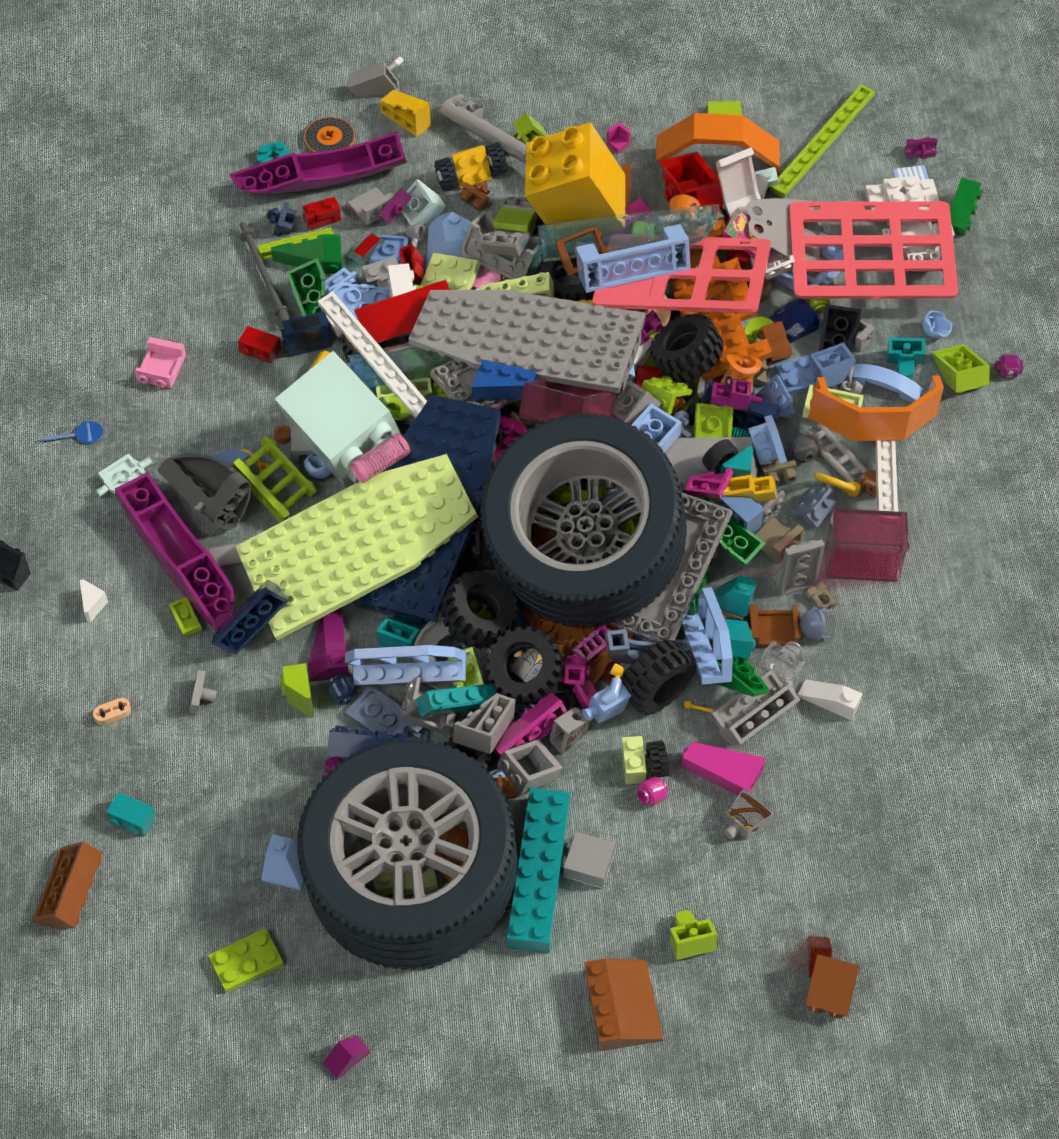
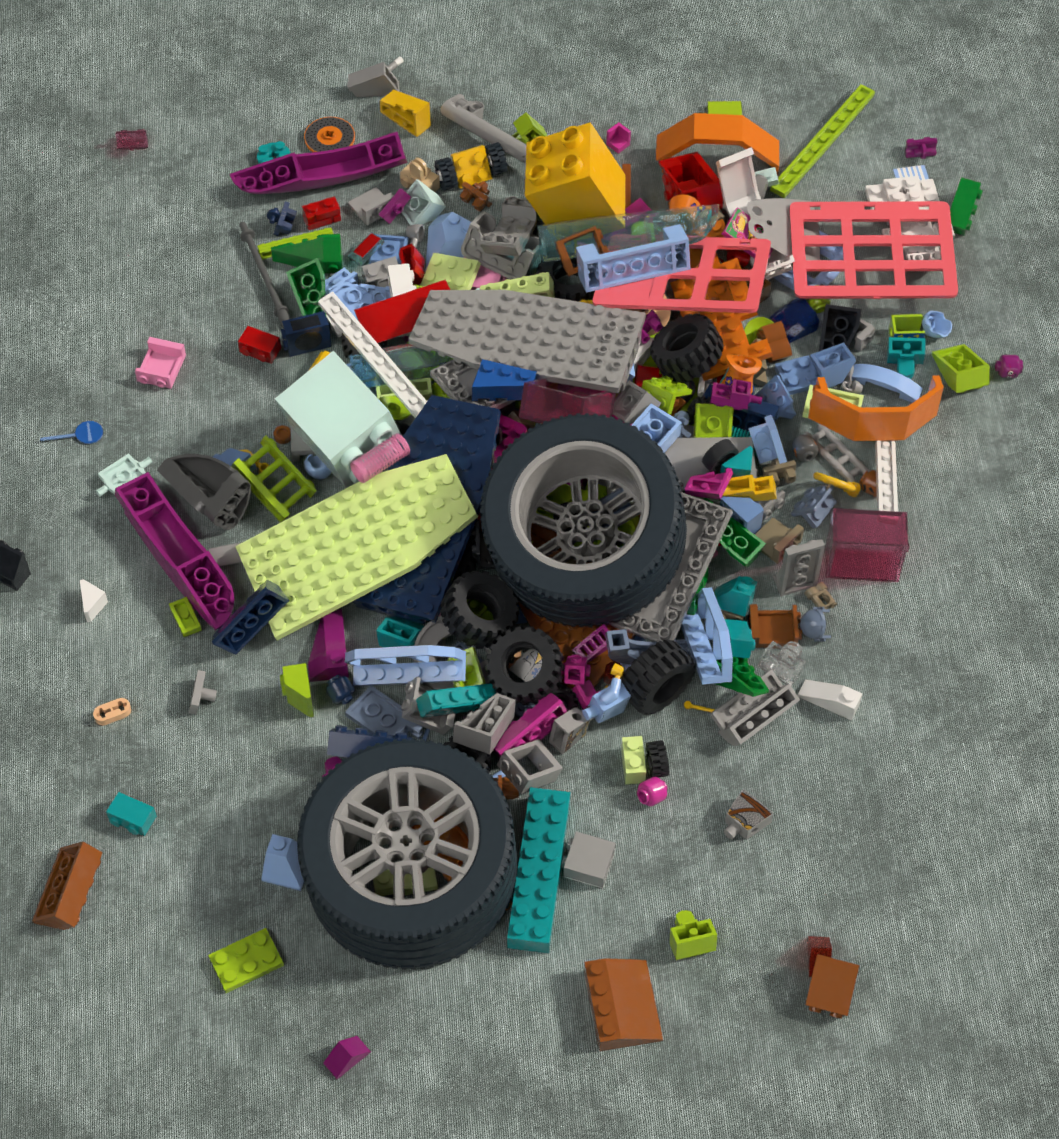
(131, 139): none -> clear pink hips
(418, 170): none -> tan brick
(514, 219): lime tile -> none
(723, 767): dark pink slope -> none
(906, 326): none -> lime piece

